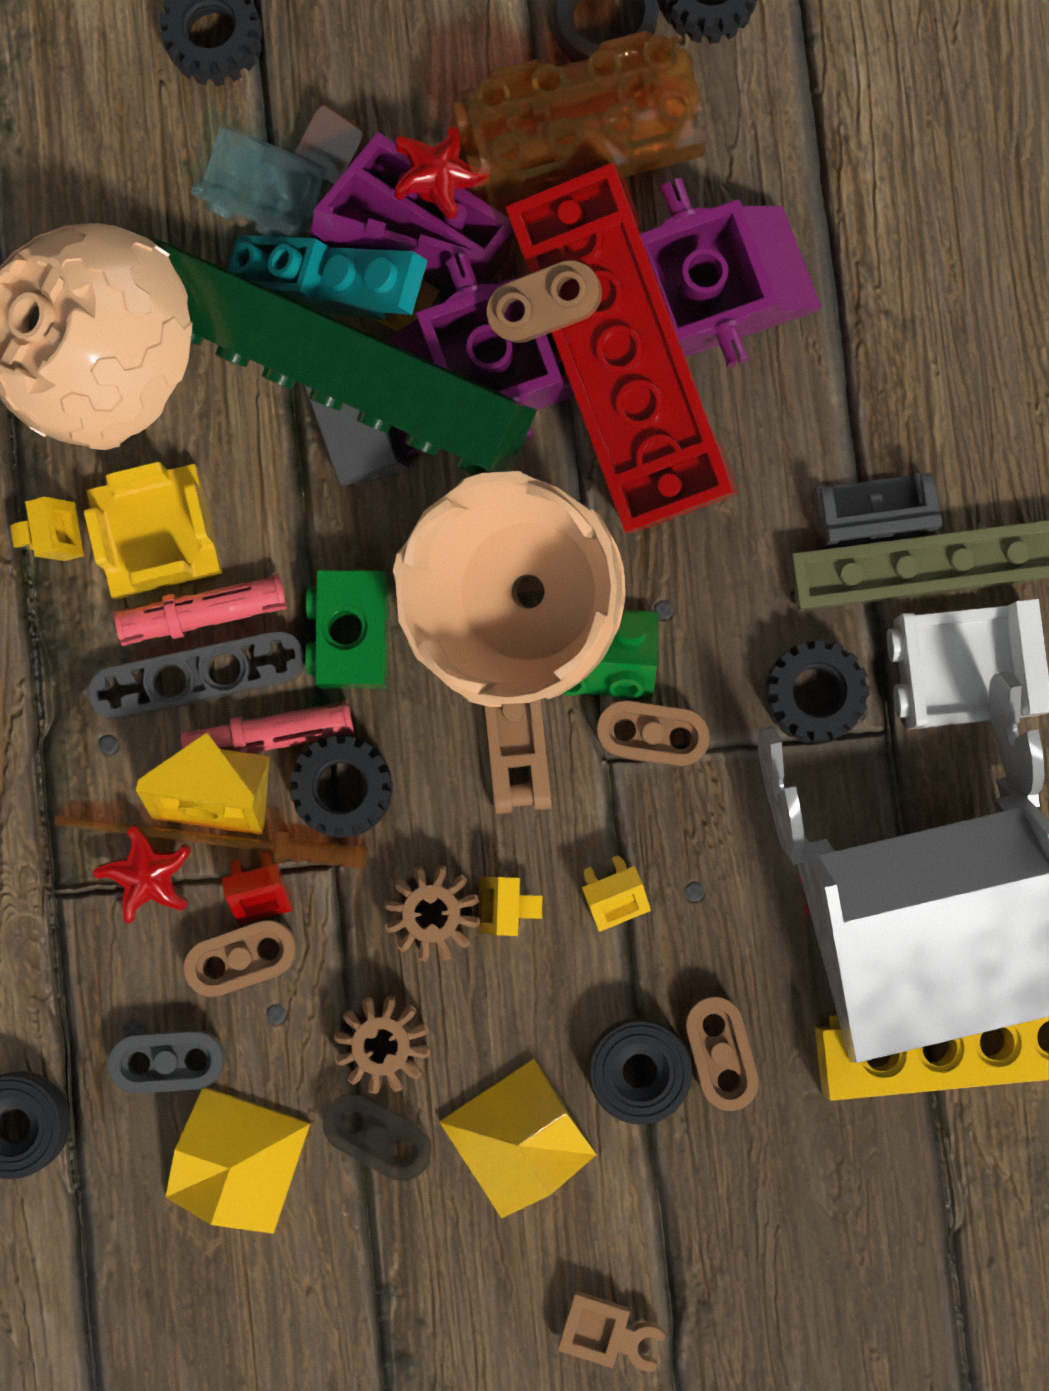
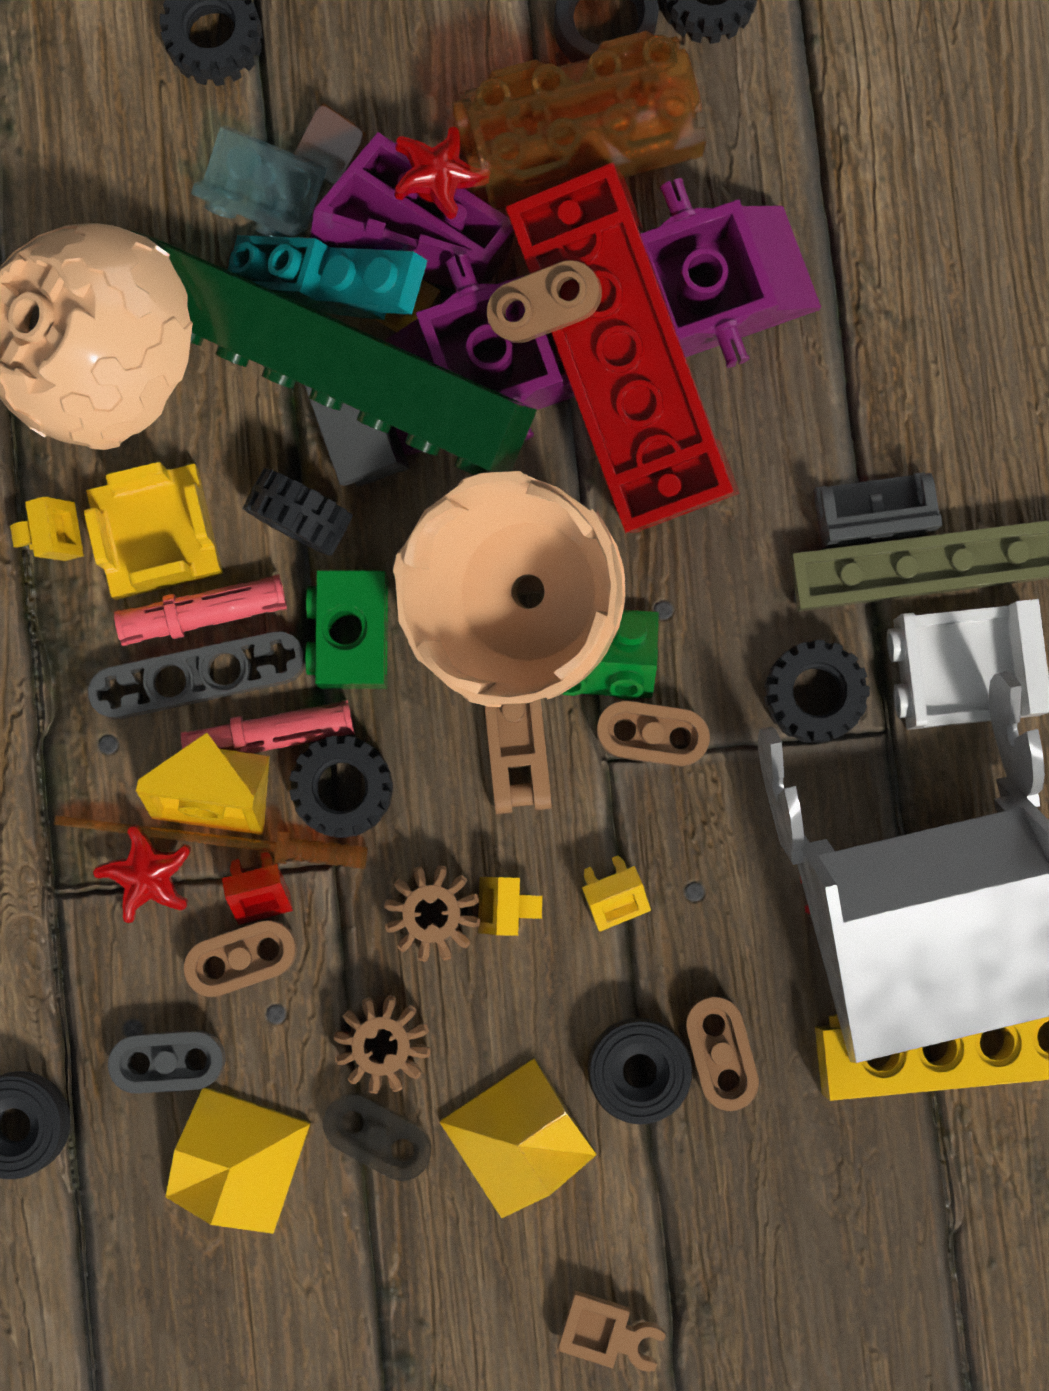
(297, 511): none -> black tyre

